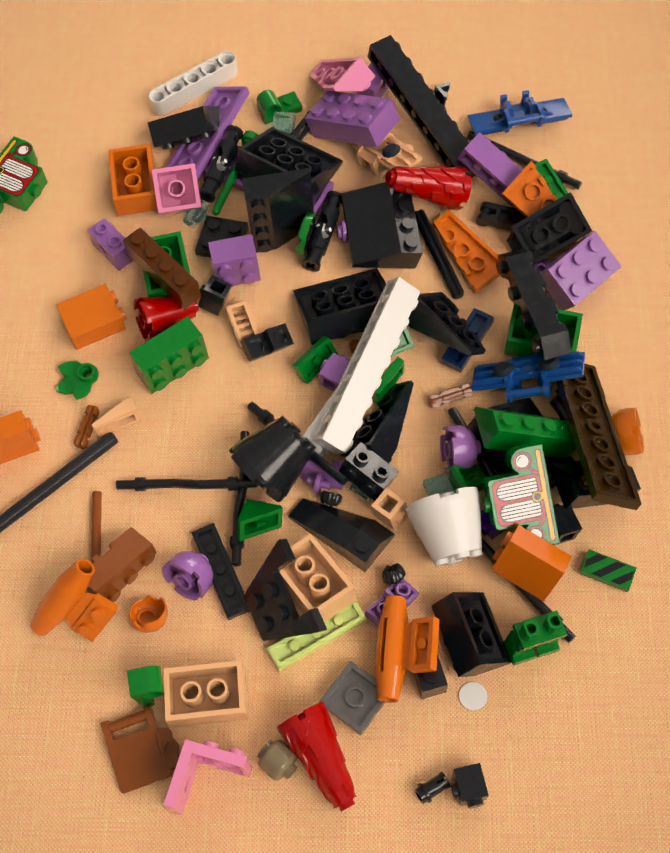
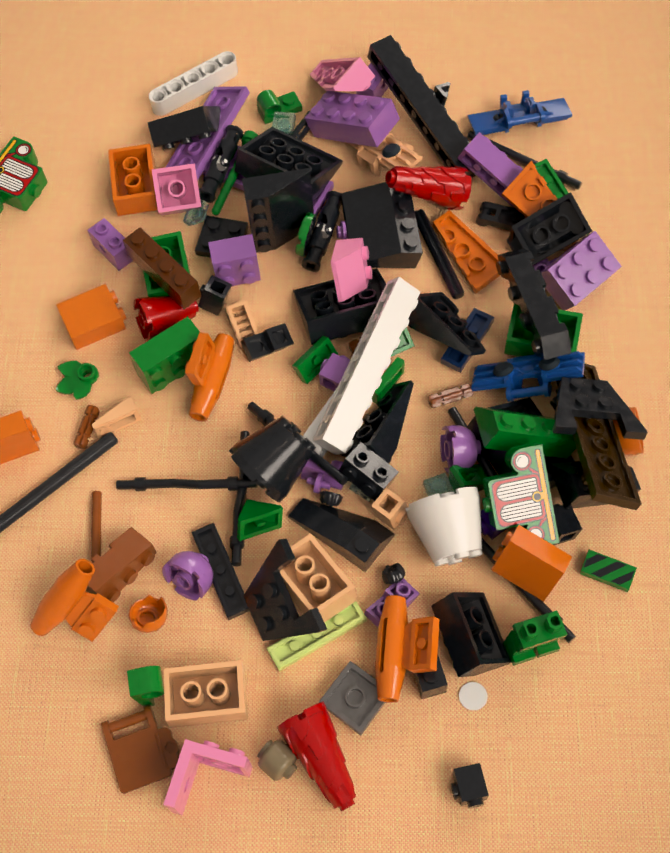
(208, 372): none -> orange plate
(350, 267): none -> bright pink slope
(432, 788): black pin -> none
(593, 400): none -> black wing

